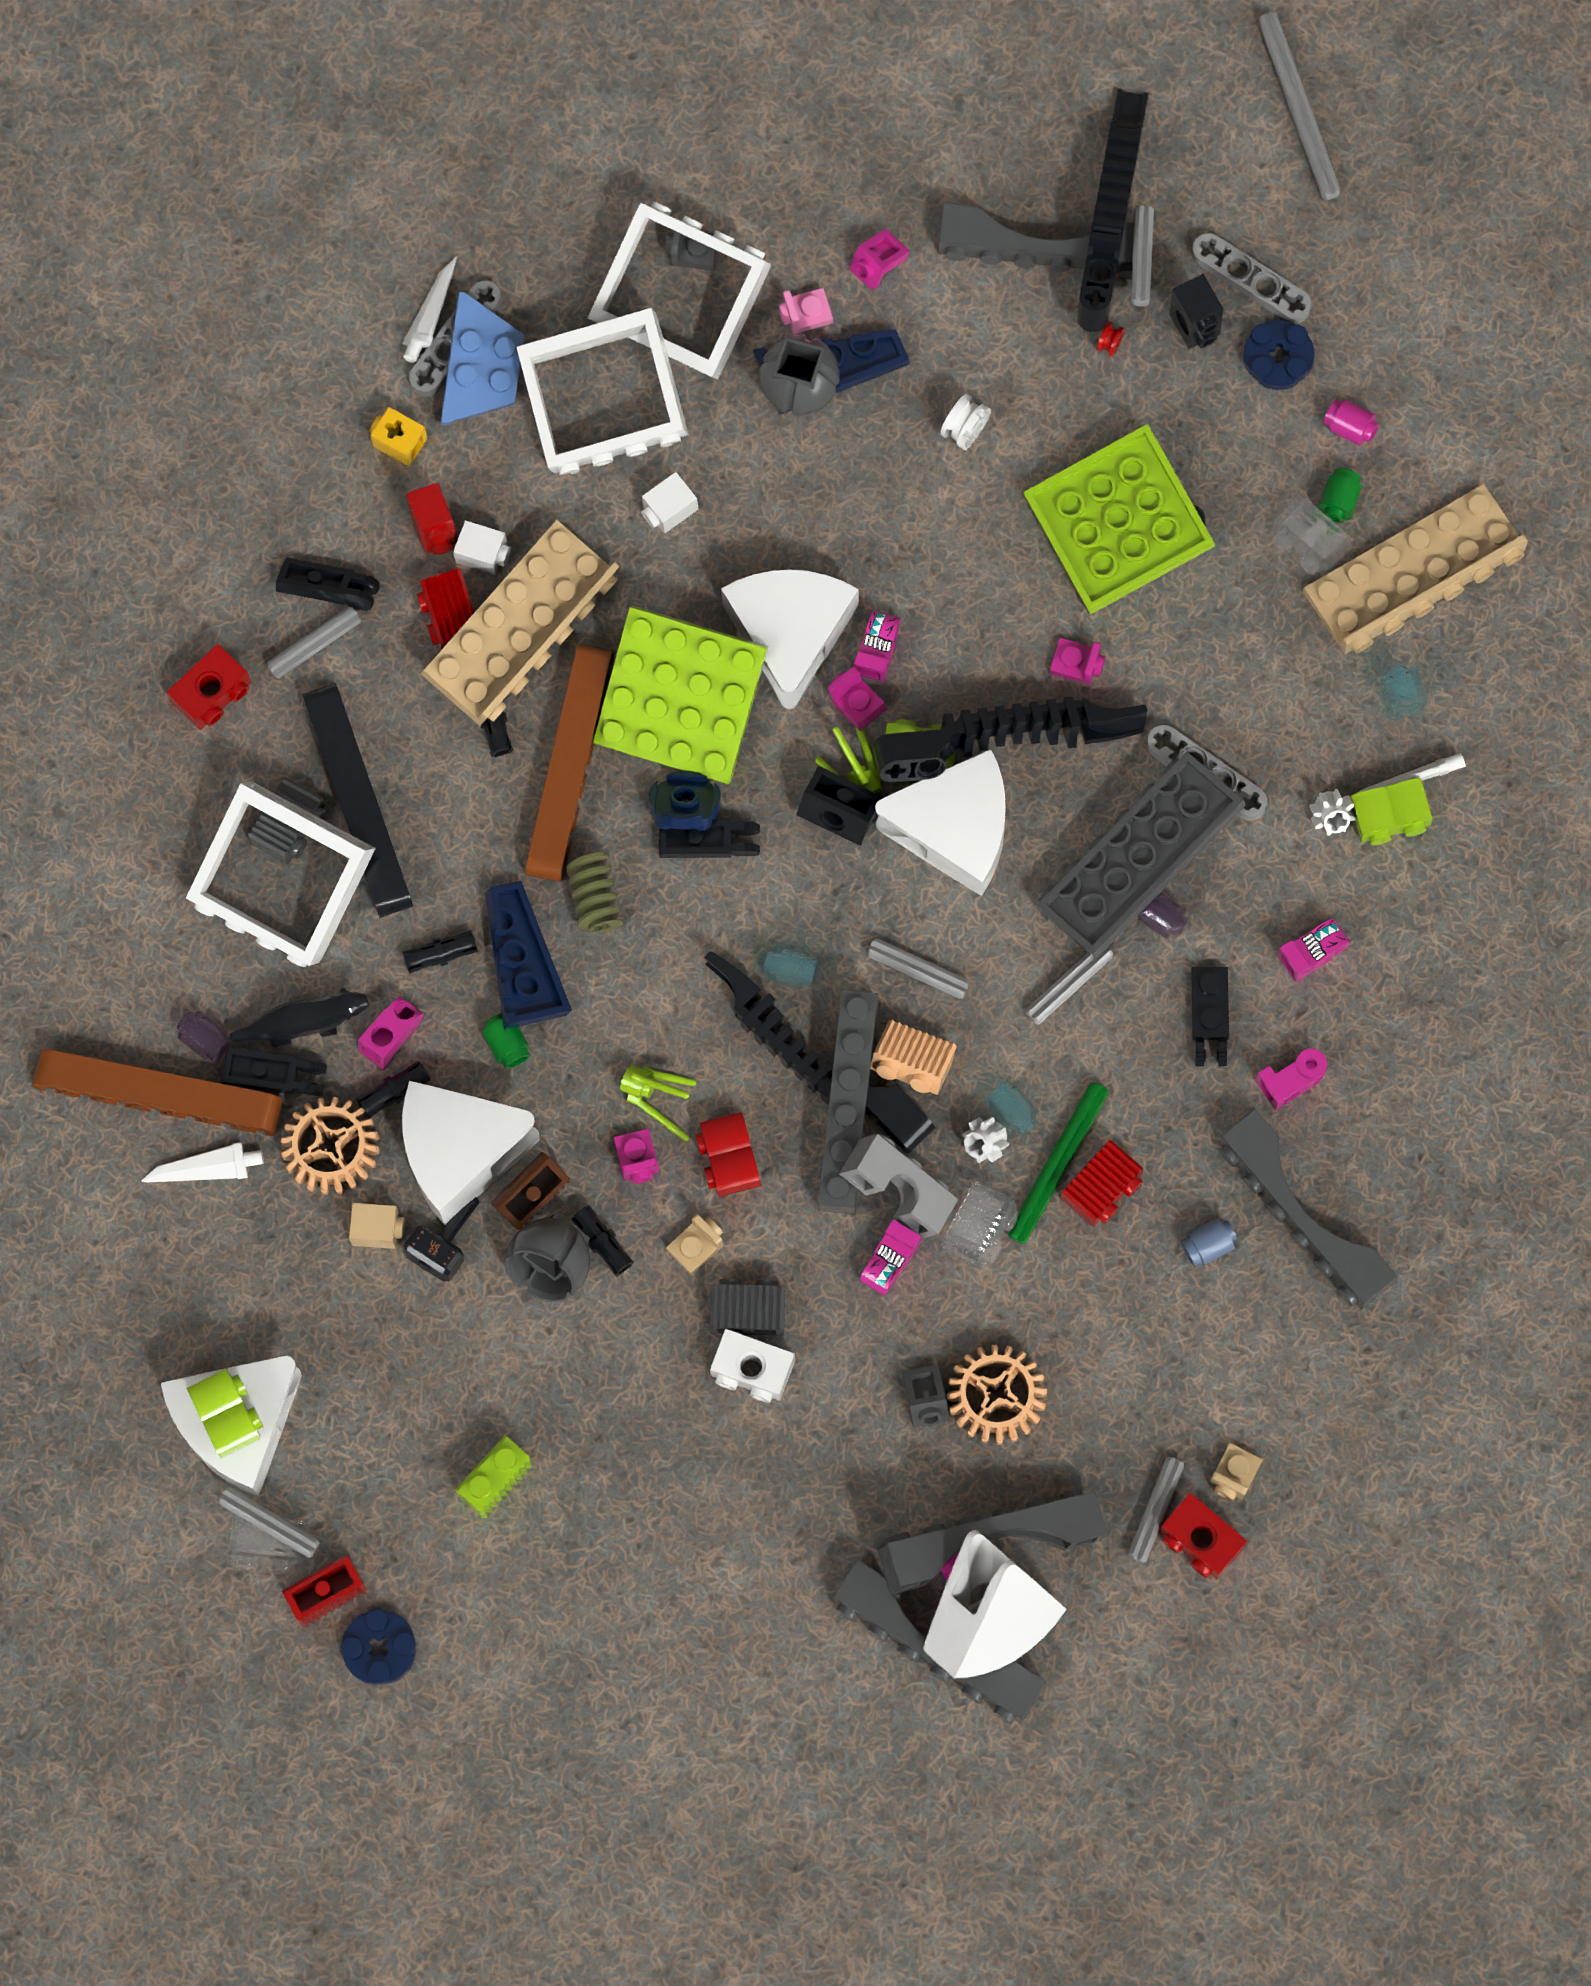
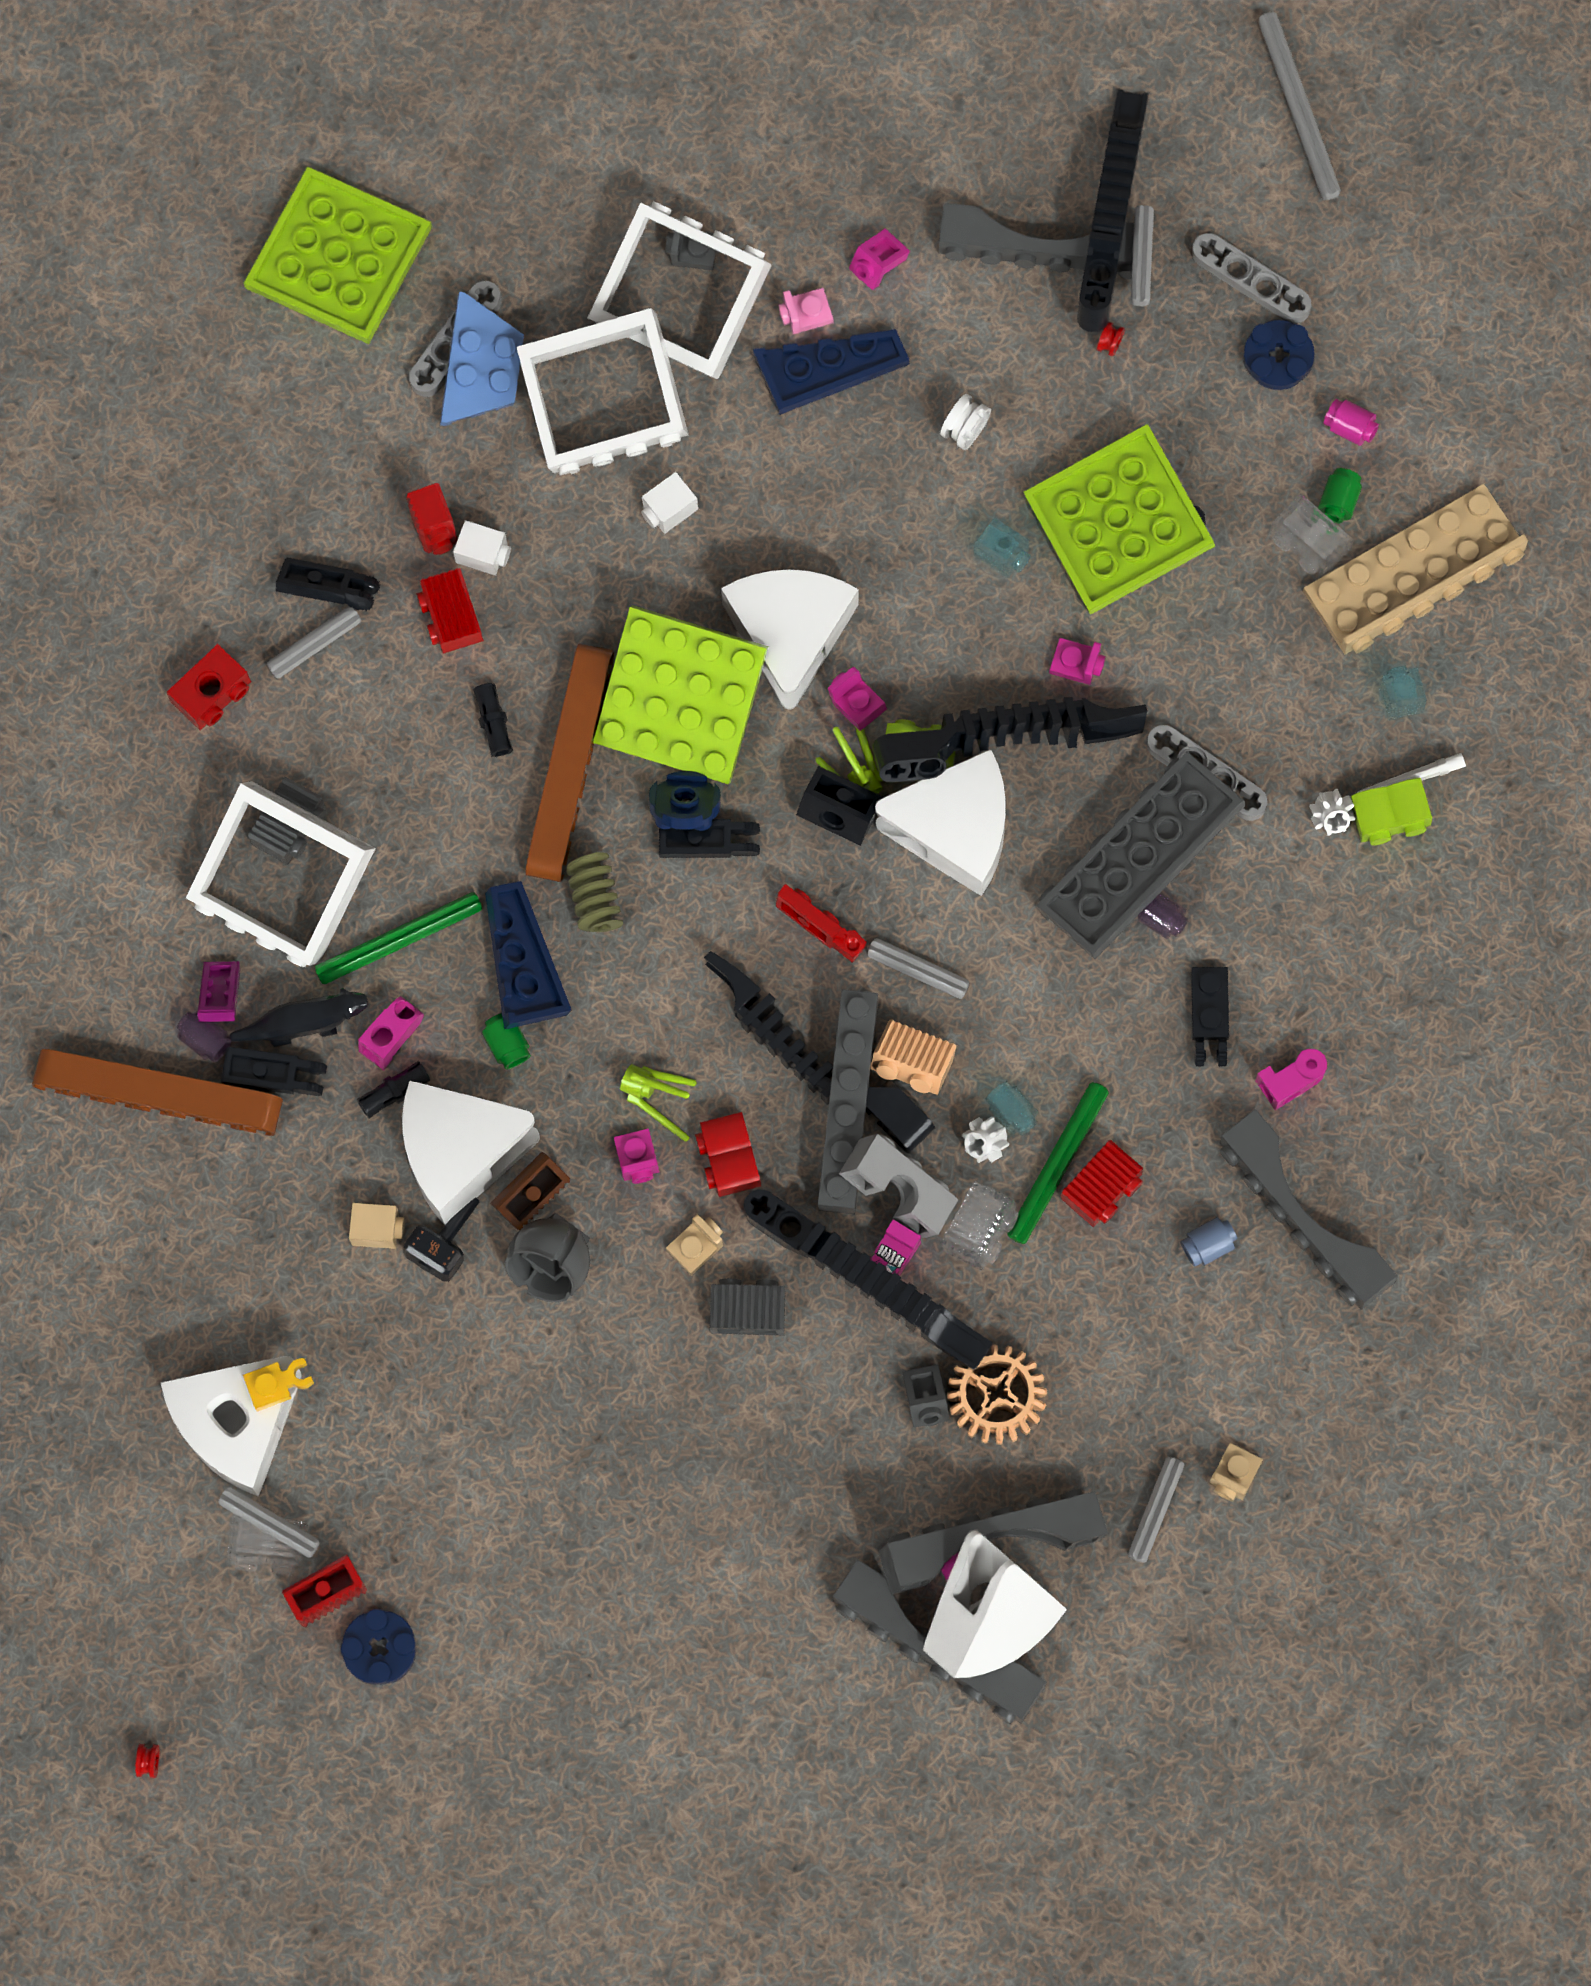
(147, 1760): none -> red bush
(219, 991): none -> magenta plate
(220, 1163): white bar -> none
(224, 1412): lime brick -> none
(271, 1384): none -> yellow plate
(315, 1118): light nougat gear -> none
(338, 255): none -> lime plate
(357, 798): black beam -> none
(398, 938): none -> green axle
(400, 448): yellow brick -> none
(424, 325): white bar -> none
(440, 951): black pin -> none
(494, 1476): lime brick -> none
(520, 624): tan bracket -> none
(602, 1240): black pin -> none
(736, 1351): white brick -> none
(790, 967): clear light blue brick -> none
(792, 393): dark grey piece -> none
(820, 924): none -> red hinge
(872, 1279): none -> black piece
(878, 646): dark pink leg -> none
(1002, 548): none -> clear light blue brick
(1066, 986): light grey axle -> none
(1196, 312): black brick -> none
(1196, 1516): red brick -> none
(1313, 949): dark pink leg -> none

